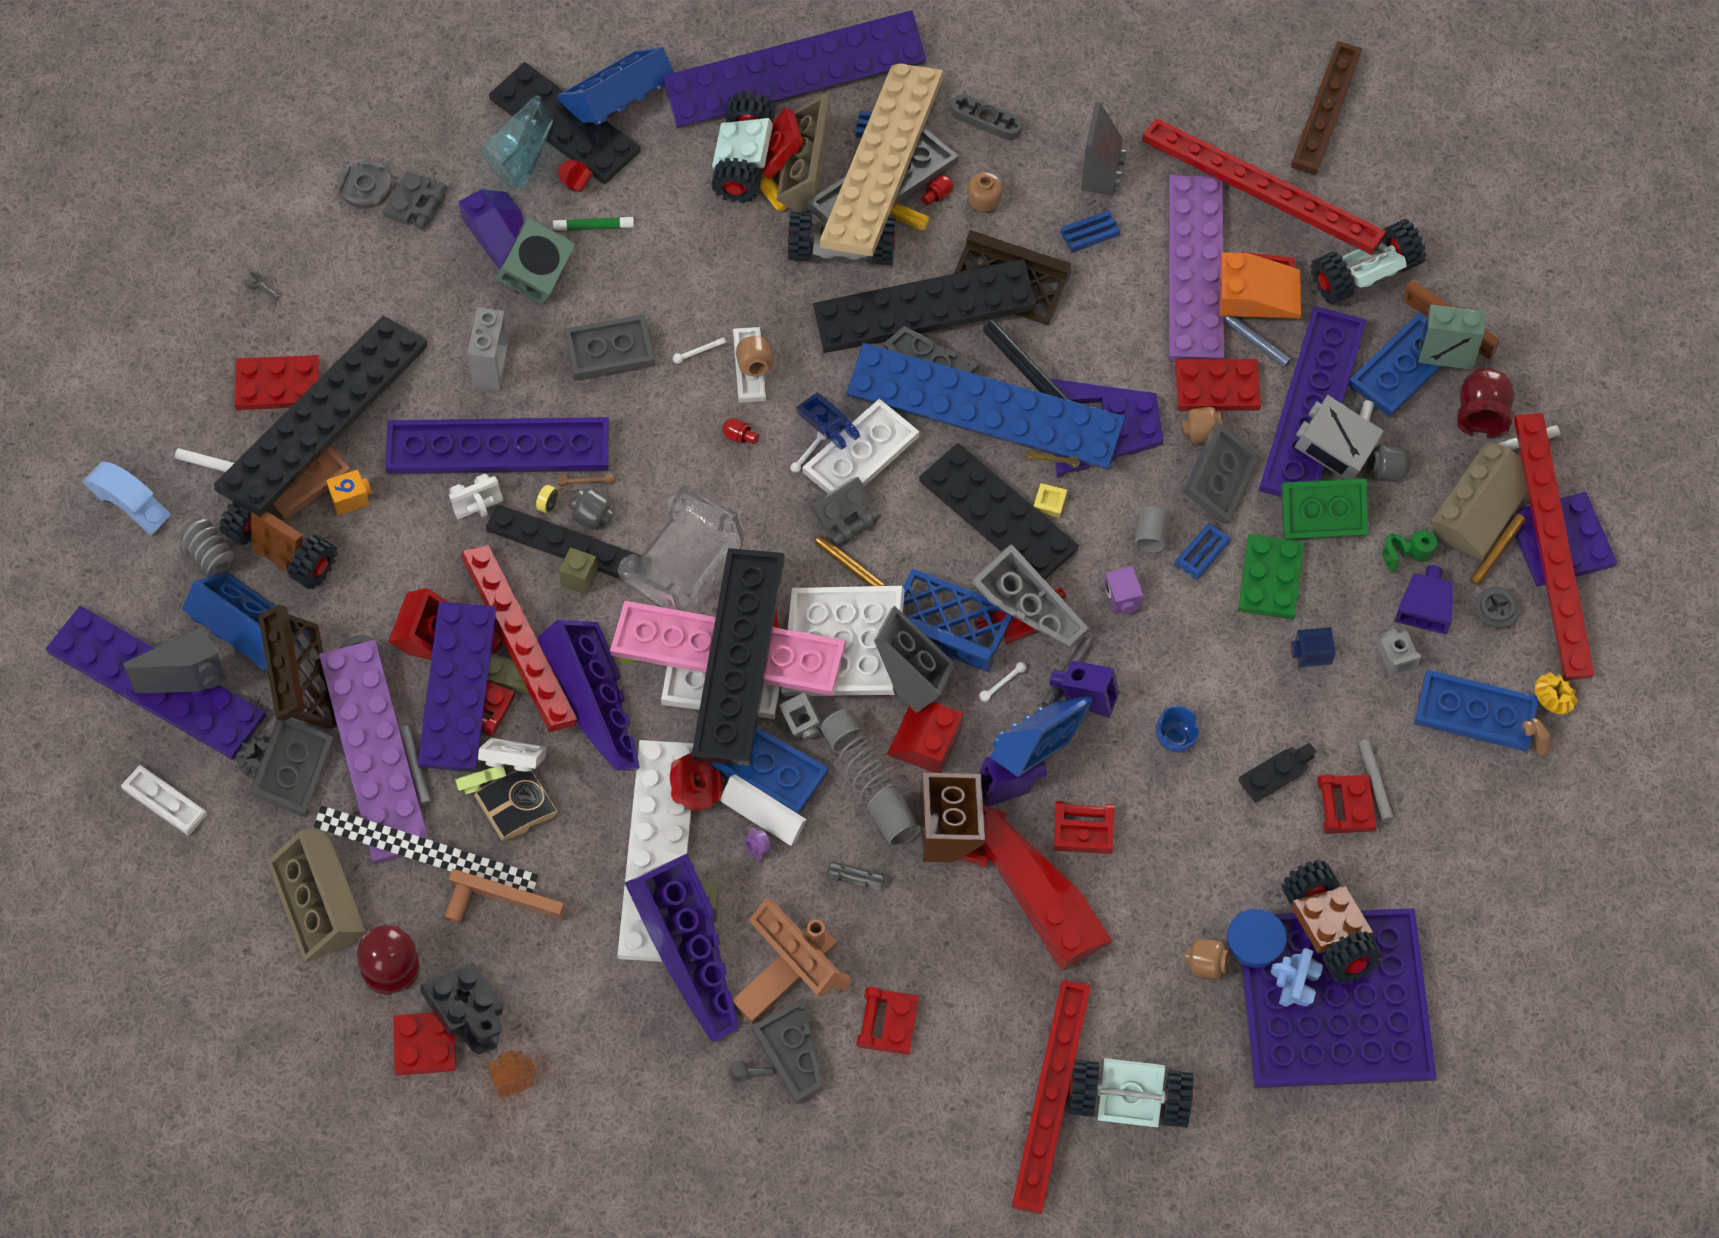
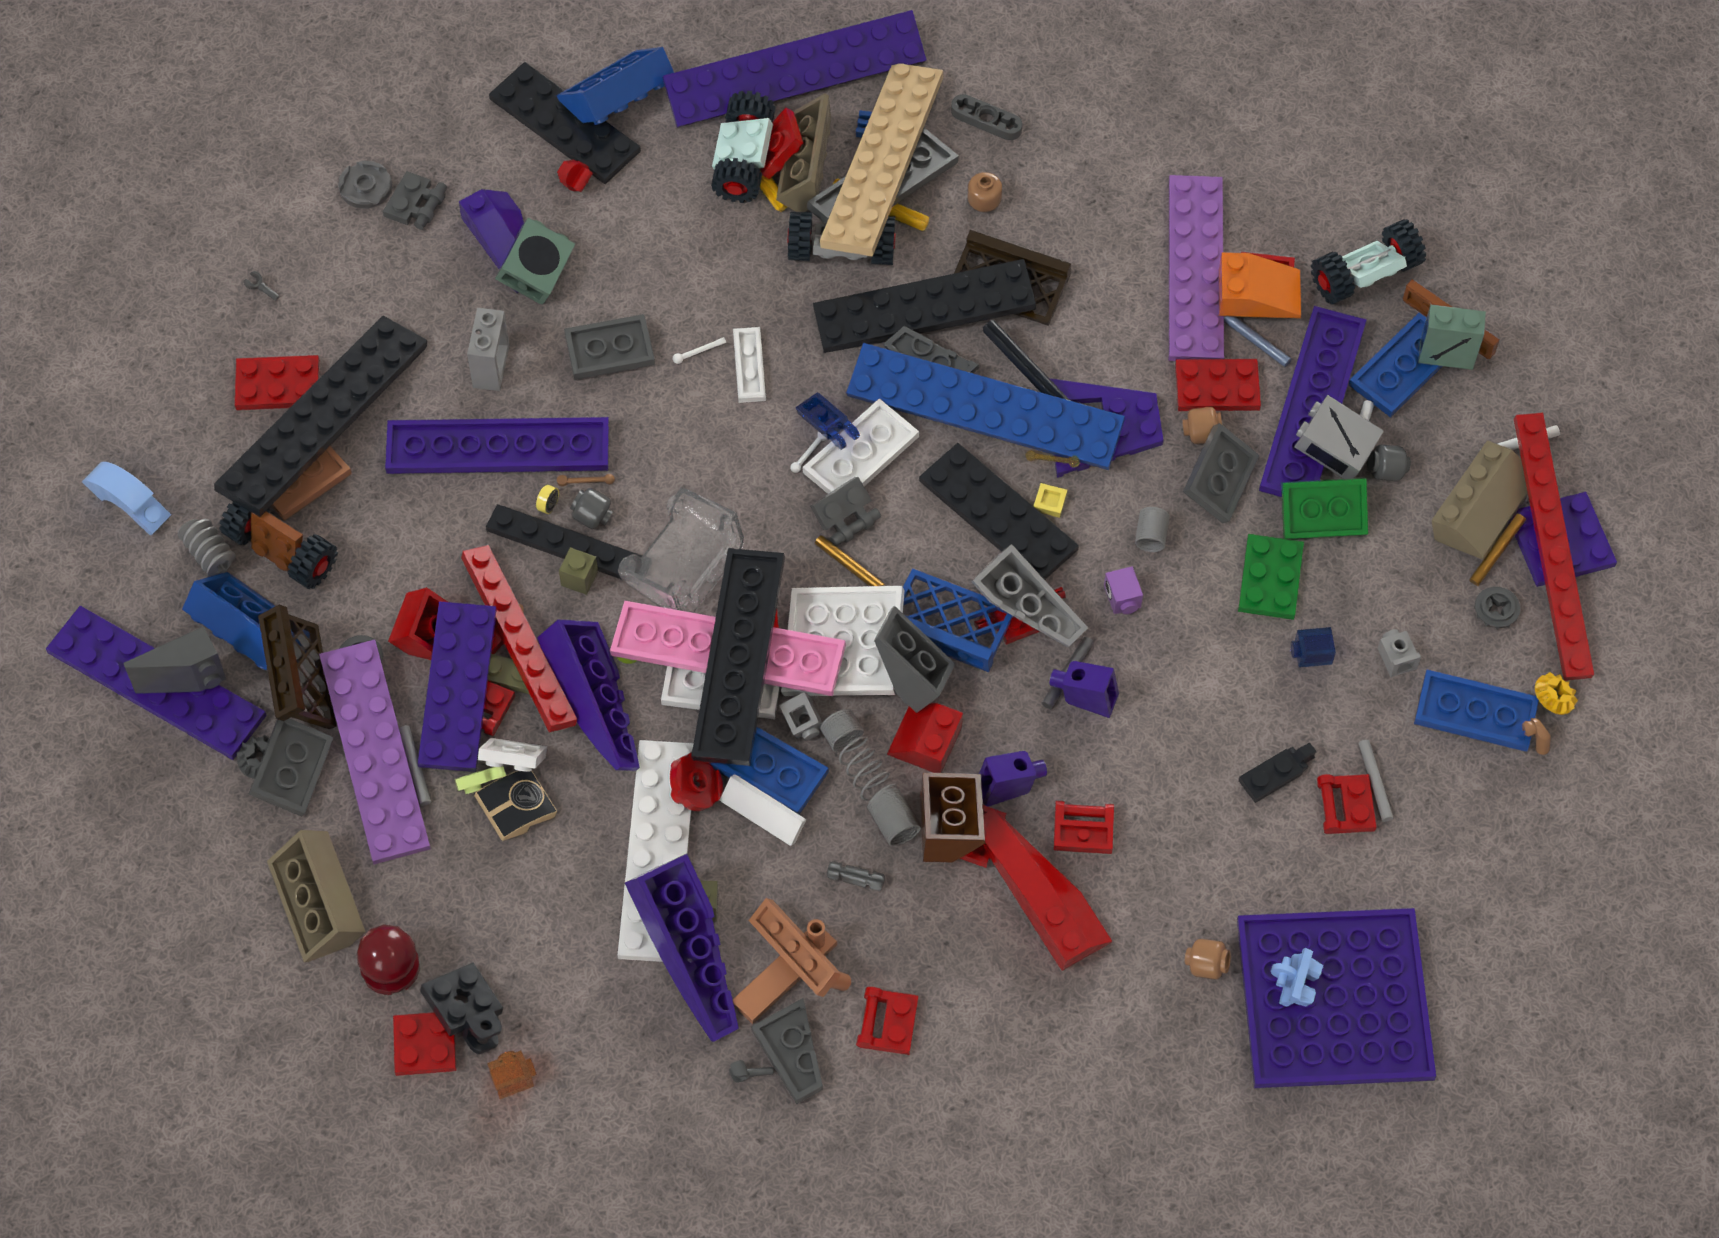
(164, 800): white tile -> none
(202, 460): white bar -> none
(349, 492): light orange brick -> none
(422, 849): sticker -> none
(468, 883): nougat piece -> none
(475, 497): white hips -> none
(518, 144): clear light blue slope -> none
(598, 223): green bar -> none
(736, 430): red cylinder -> none
(754, 356): medium nougat head -> none
(757, 843): medium lavender plate -> none
(939, 187): red cylinder -> none
(985, 696): white hinge -> none
(1039, 735): blue slope -> none
(1051, 1097): red plate -> none
(1088, 227): blue tile -> none
(1102, 154): dark grey slope -> none
(1131, 1093): plate -> none
(1177, 729): blue hair -> none
(1190, 567): blue tile -> none
(1256, 938): blue tile -> none
(1264, 186): red plate -> none
(1326, 108): reddish brown plate -> none
(1332, 921): plate -> none
(1420, 547): green leg -> none
(1427, 602): dark purple torso -> none
(1486, 403): dark red tile -> none

